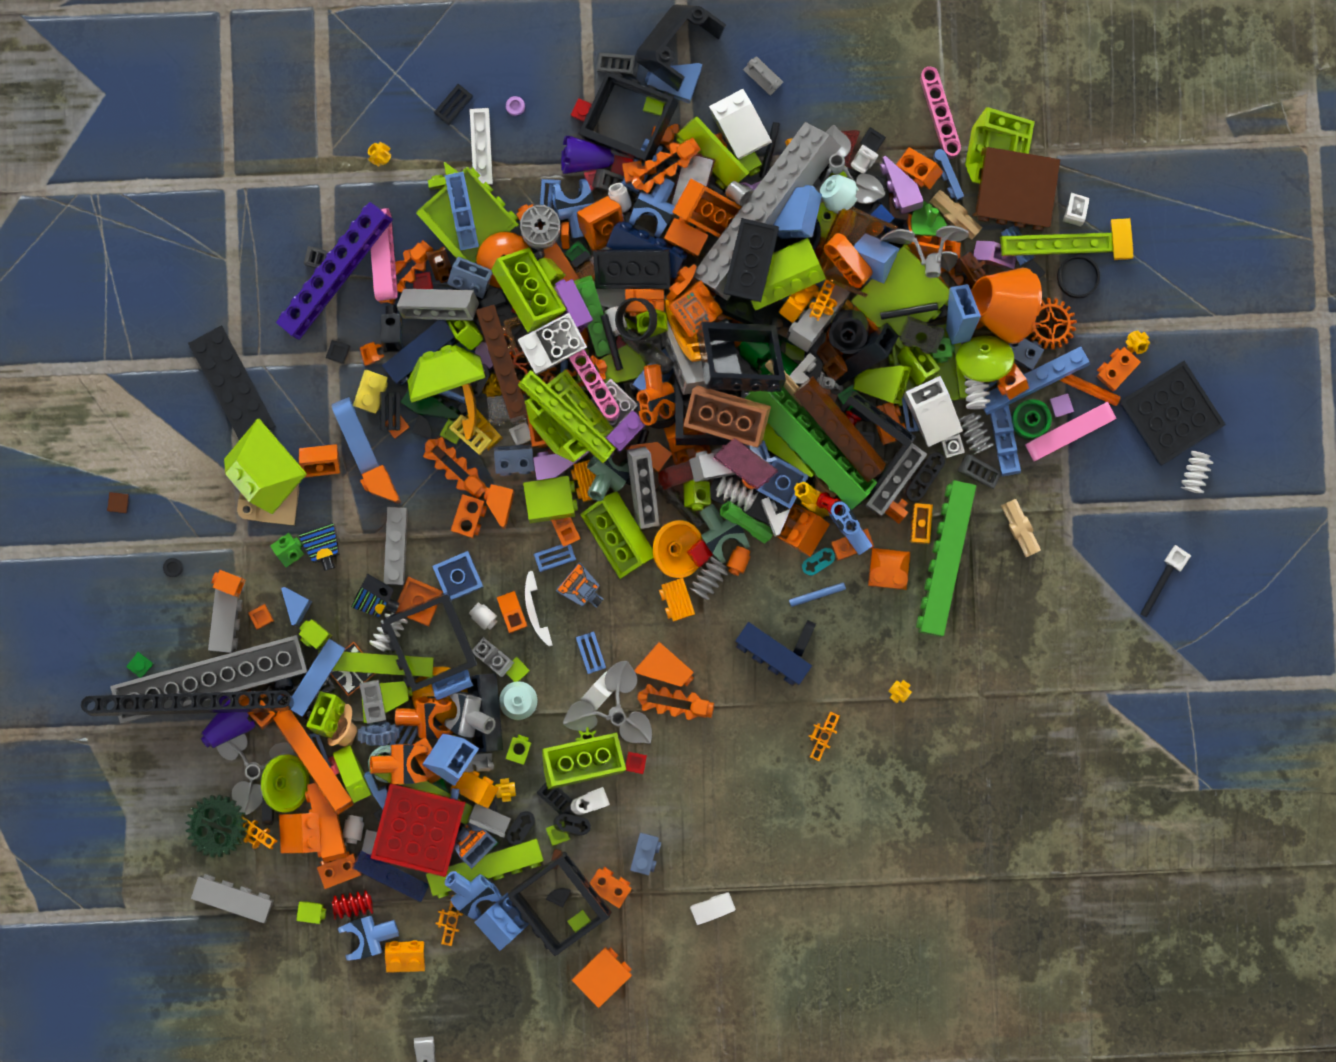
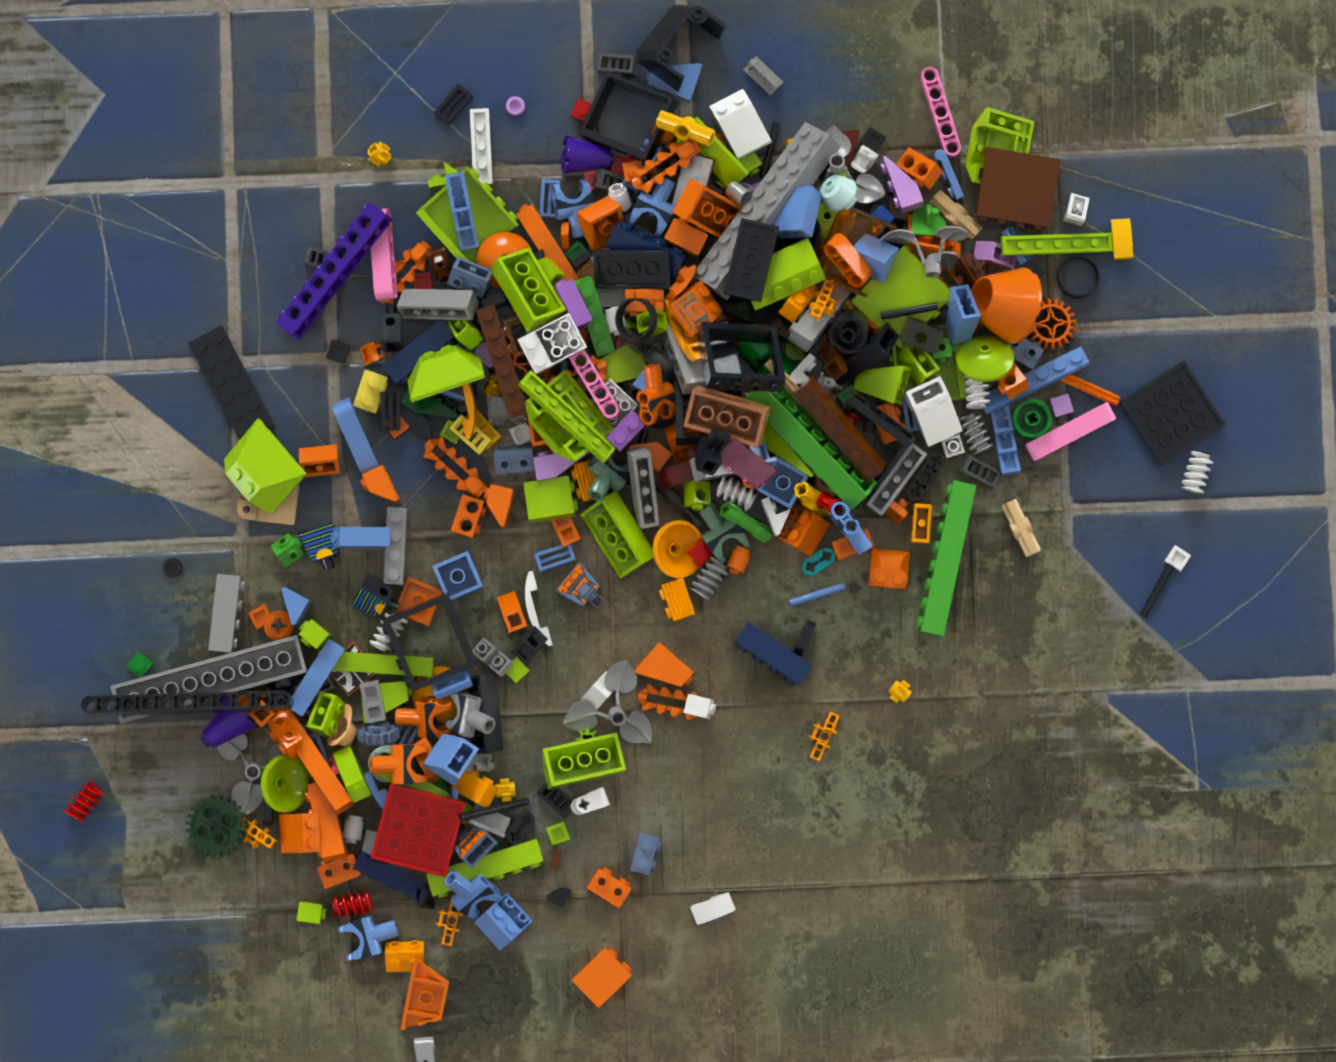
(85, 801): none -> red piece
(118, 502): reddish brown tile -> none
(228, 583): orange piece -> none
(232, 899): light grey brick -> none
(284, 631): none -> orange gear
(285, 734): none -> orange bracket
(361, 538): none -> medium blue slope
(424, 996): none -> orange wing
(425, 899): none -> black tile
(483, 616): white brick -> none
(493, 809): none -> black bar
(511, 755): lime brick -> none
(518, 700): light aqua cone -> none
(530, 645): none -> black slope
(540, 238): light grey wheel -> none
(571, 829): black beam -> none
(578, 920): lime tile -> none
(583, 886): black window -> none
(596, 668): medium blue tile -> none
(611, 342): black bar -> none
(635, 762): red plate -> none
(653, 106): lime tile -> none
(693, 130): none -> yellow piece
(699, 706): none -> white brick
(709, 450): none -> black brick
(1118, 369): orange brick -> none
(1137, 342): yellow gear -> none

